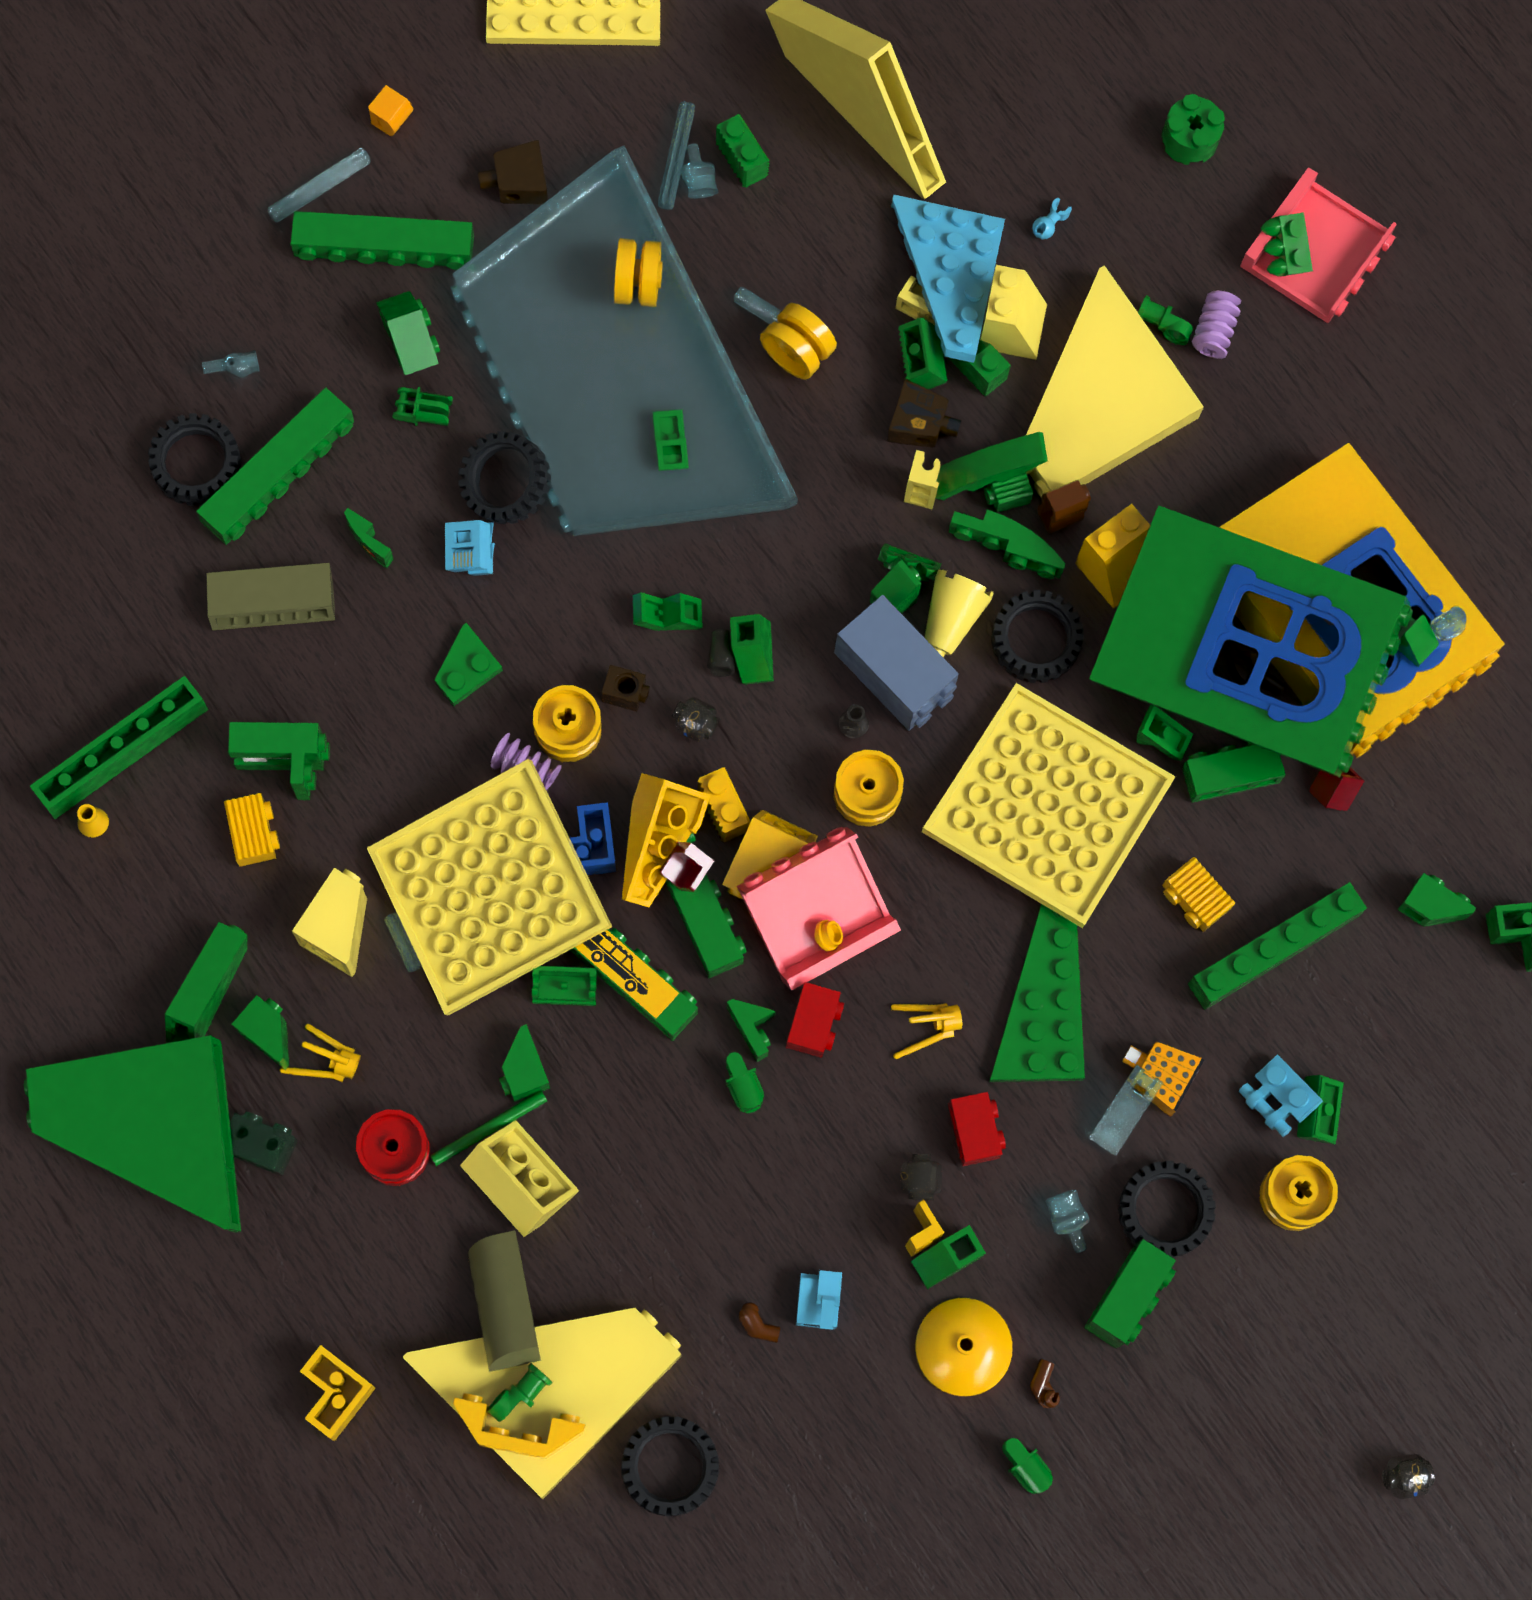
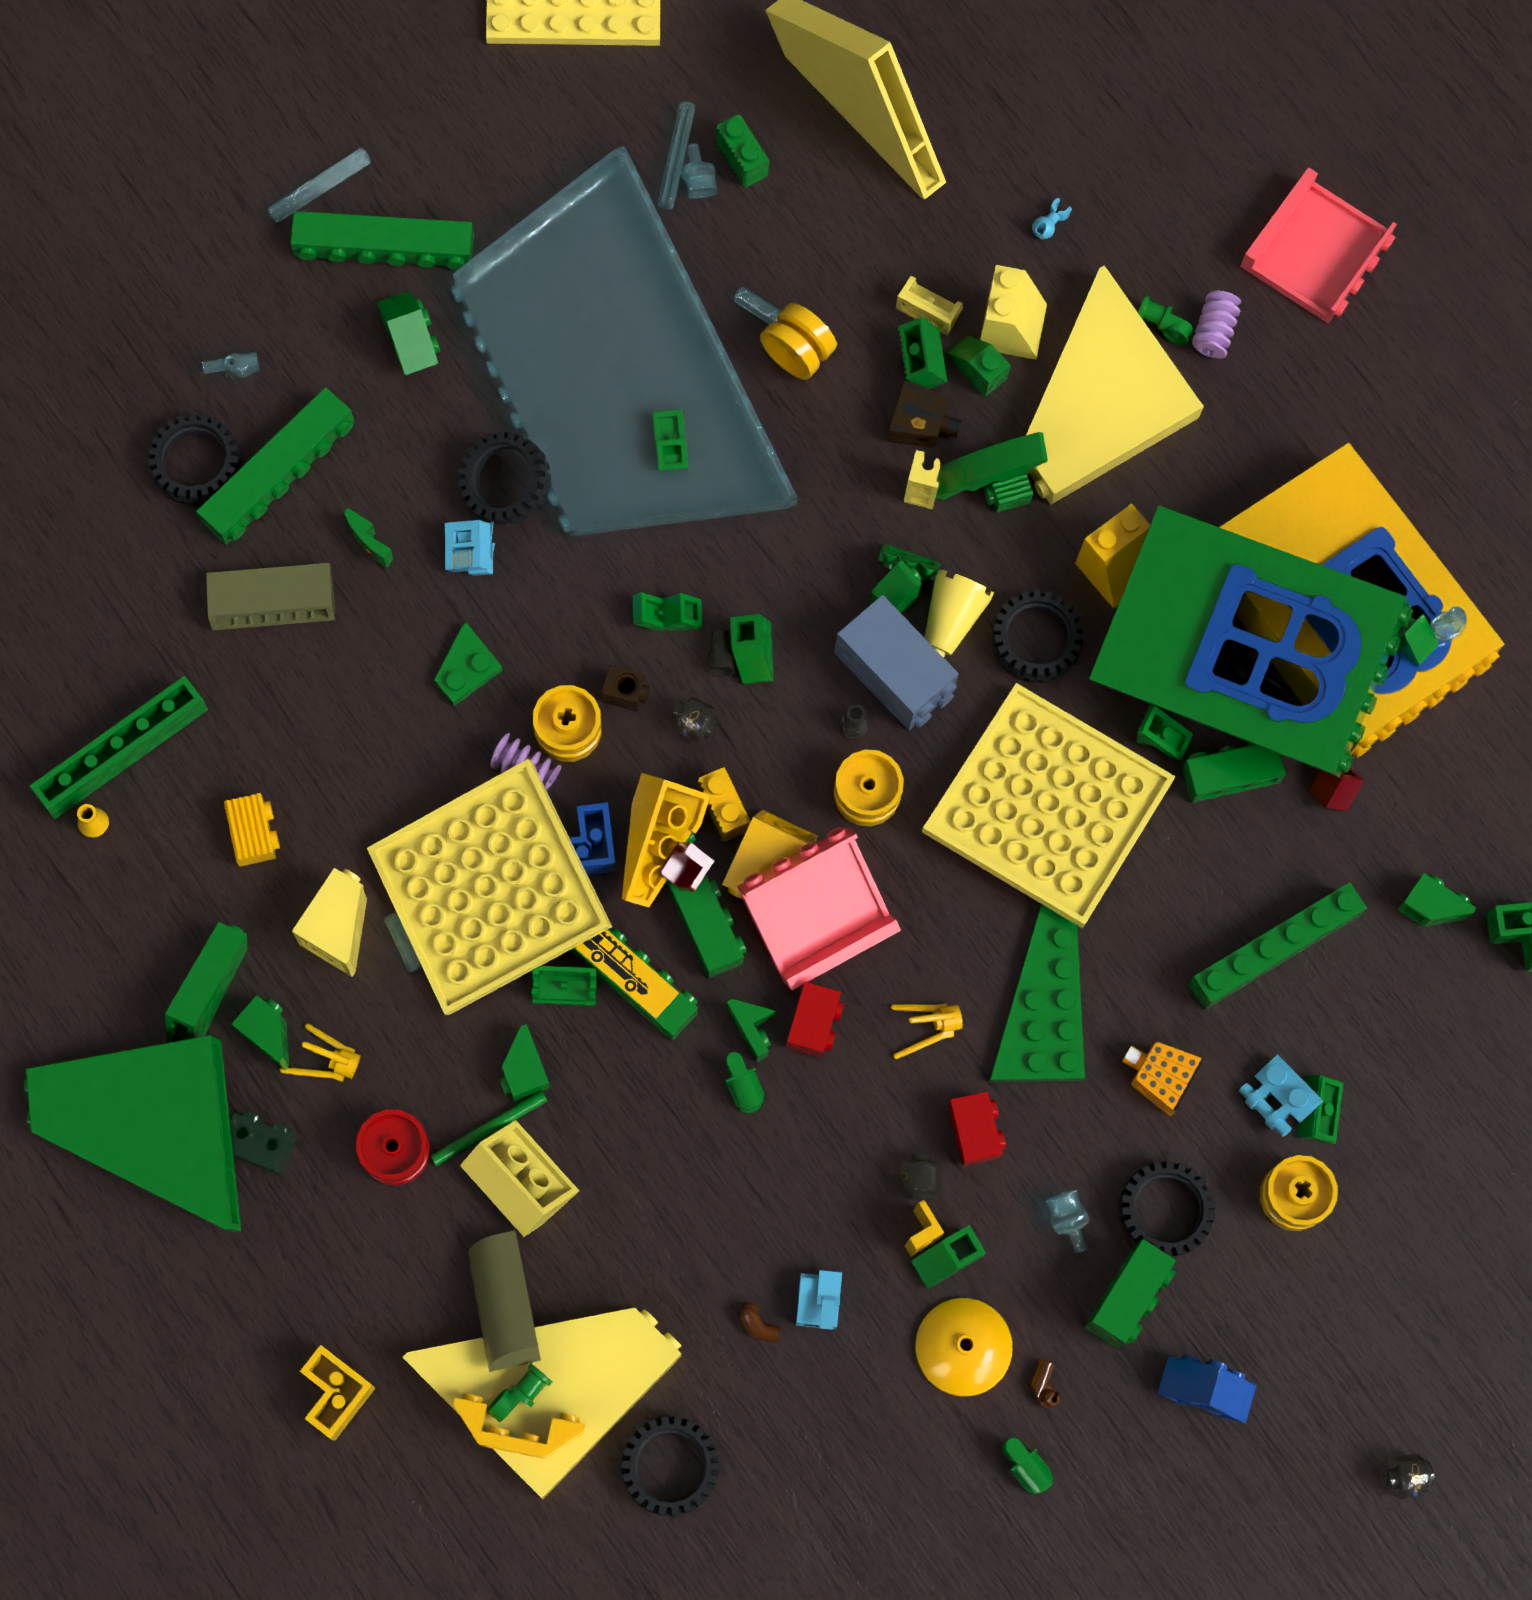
(281, 747): green brick -> none
(389, 110): light orange piece -> none
(426, 408): green arm -> none
(517, 175): dark brown torso -> none
(640, 273): yellow wheel -> none
(828, 935): yellow plate -> none
(954, 266): medium azure wing -> none
(1022, 546): green slope -> none
(1064, 506): reddish brown brick -> none
(1125, 1111): clear light blue plate -> none
(1192, 129): green brick -> none
(1197, 895): yellow brick -> none
(1207, 1387): none -> blue brick
(1290, 245): green plate -> none

